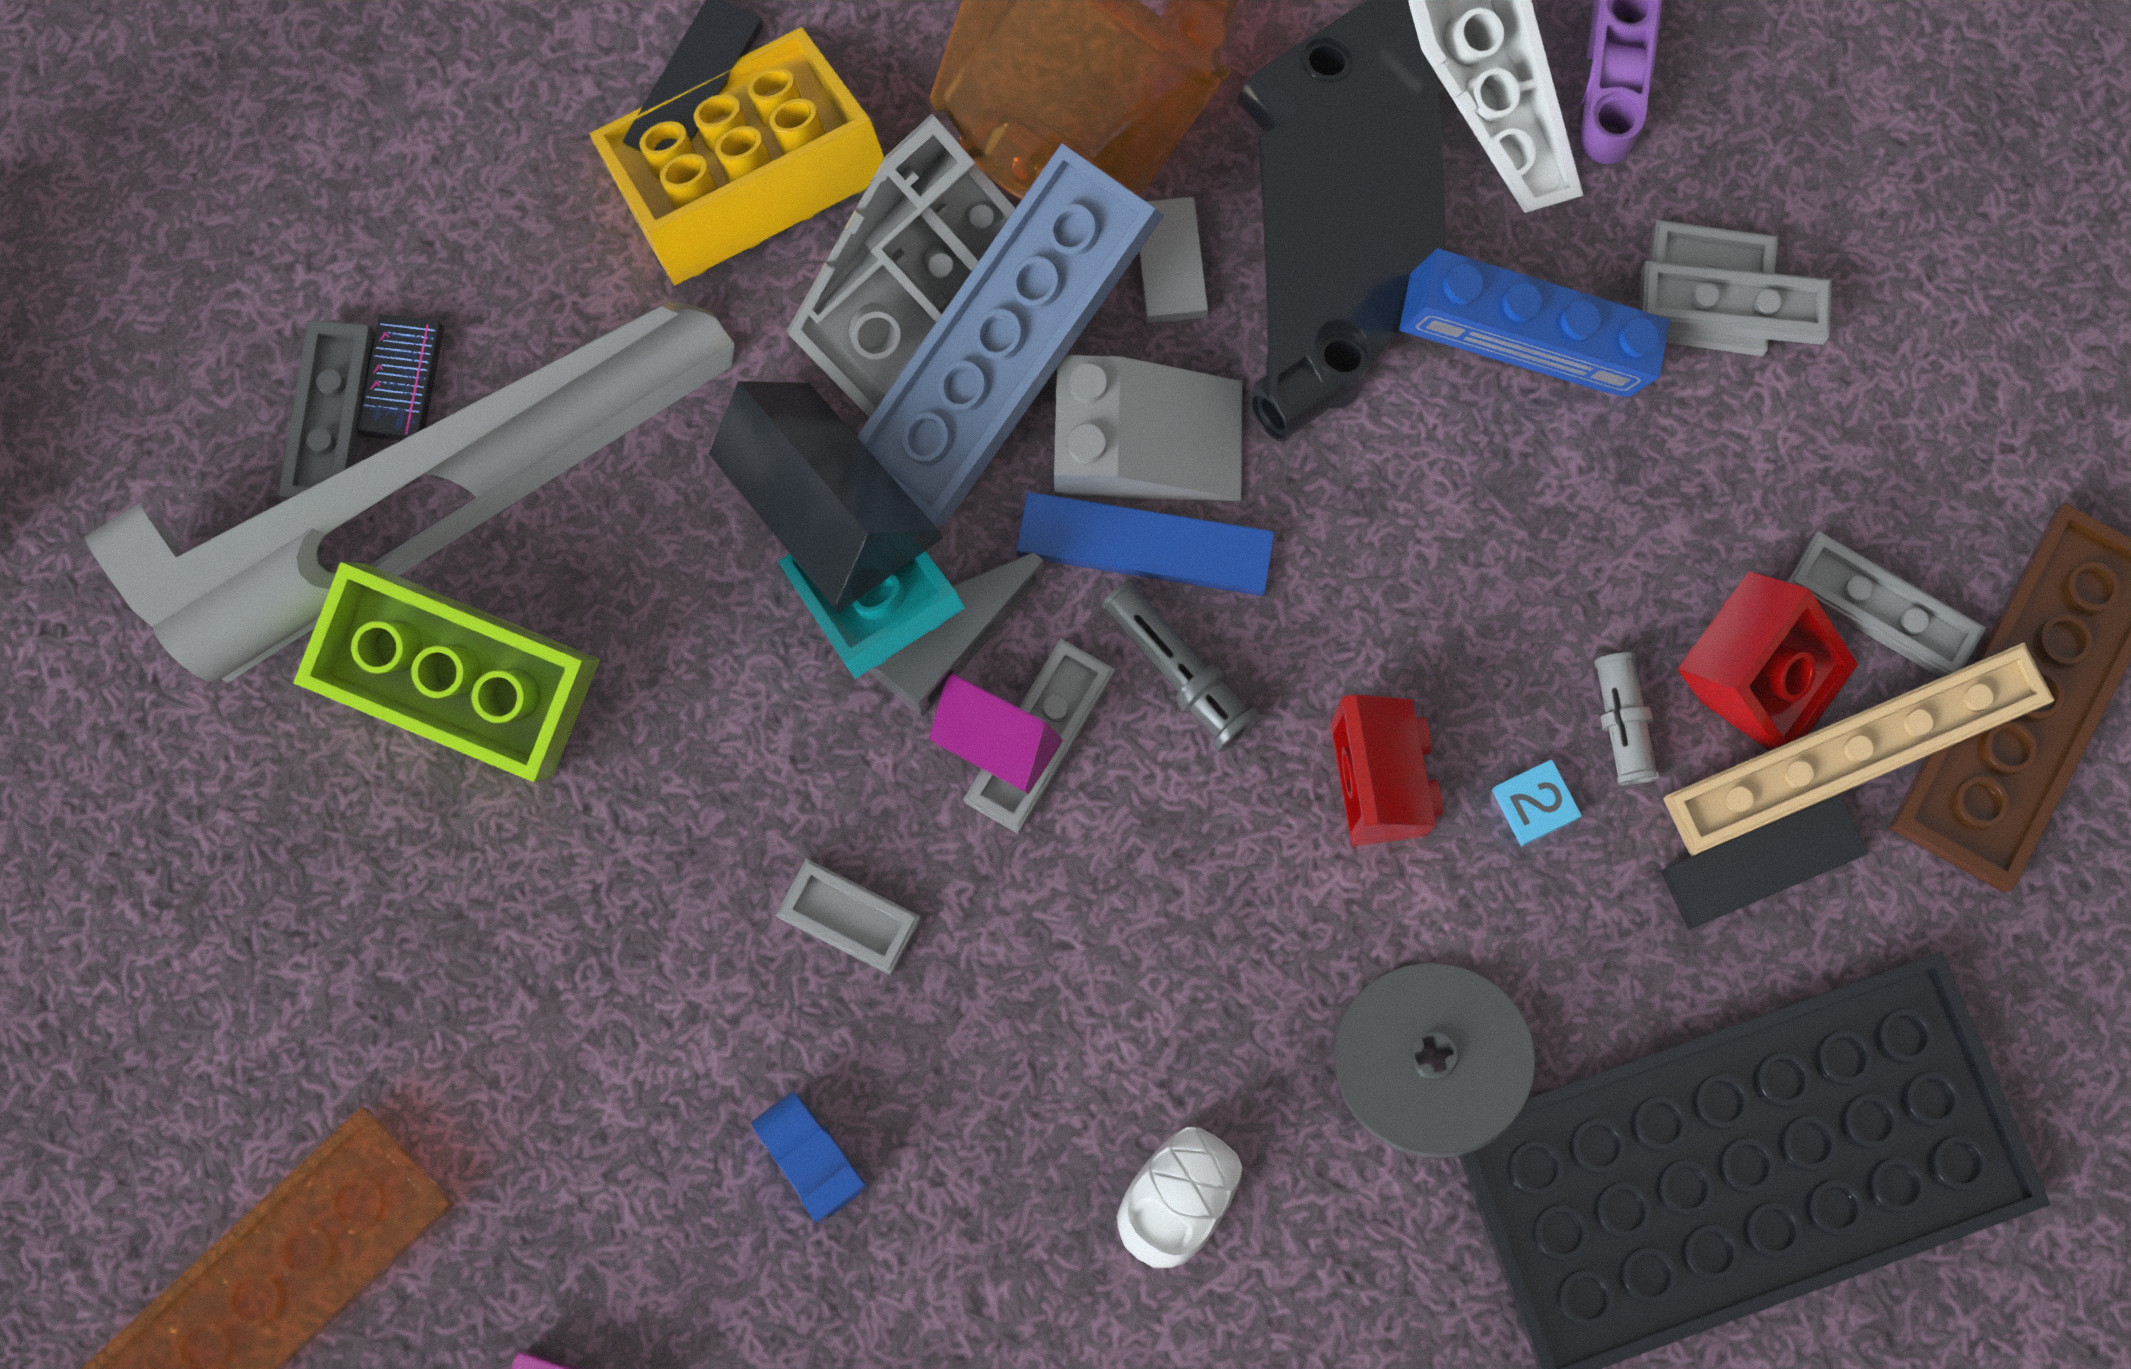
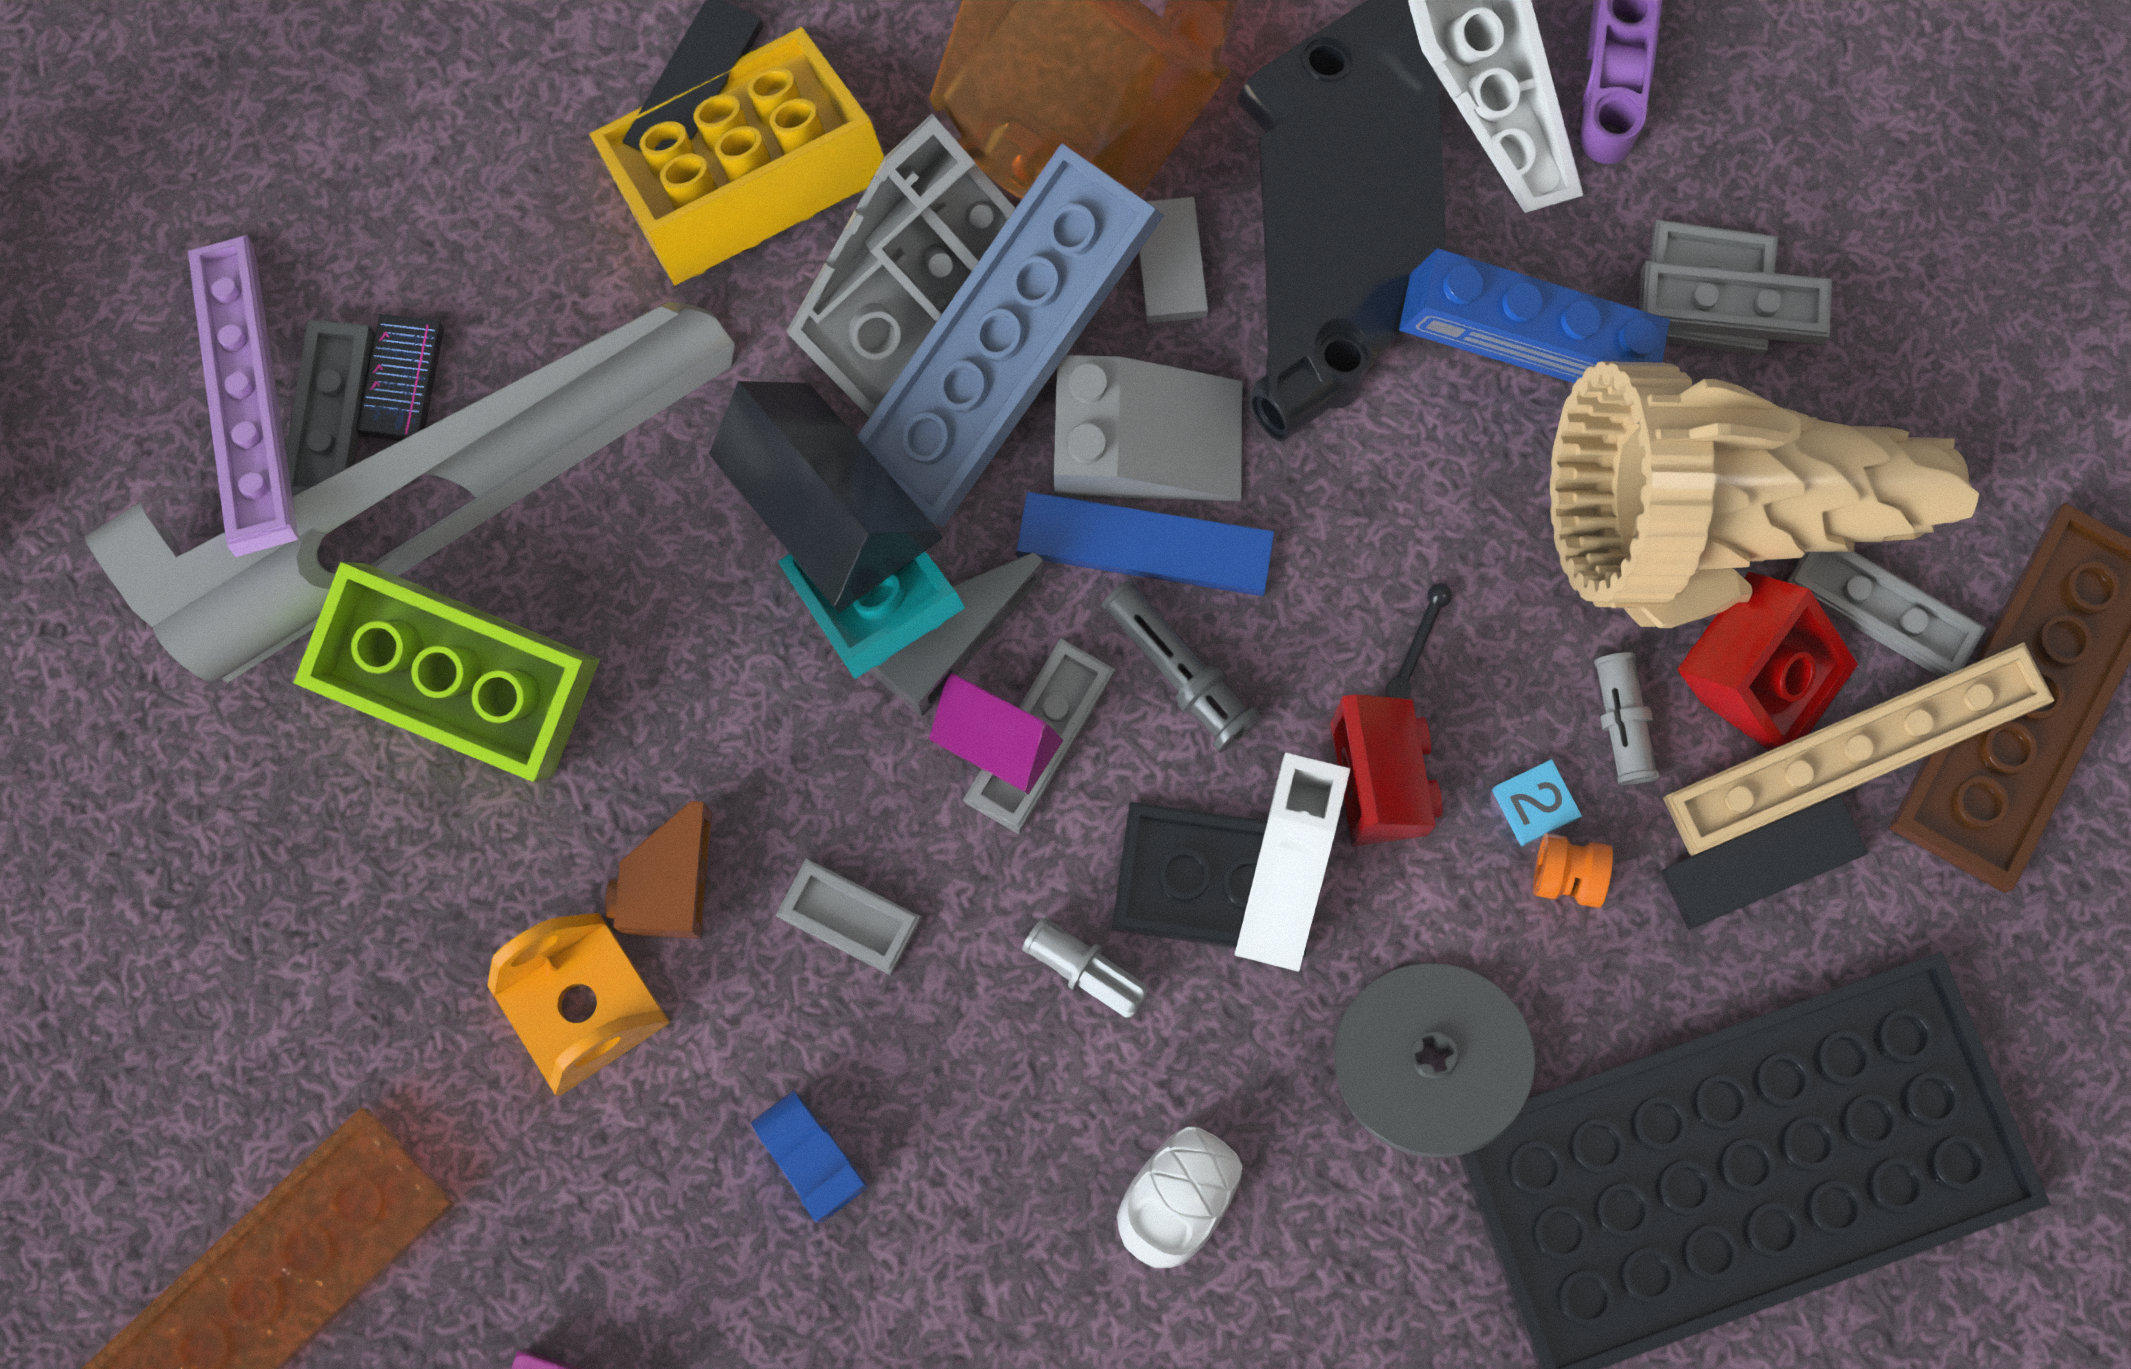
(242, 397): none -> lavender tile
(542, 966): none -> light orange hose
(664, 879): none -> dark orange slope
(1085, 967): none -> light grey axle
(1186, 874): none -> black tile
(1292, 861): none -> white slope
(1439, 596): none -> black hinge
(1573, 870): none -> orange wheel
(1683, 482): none -> tan cone

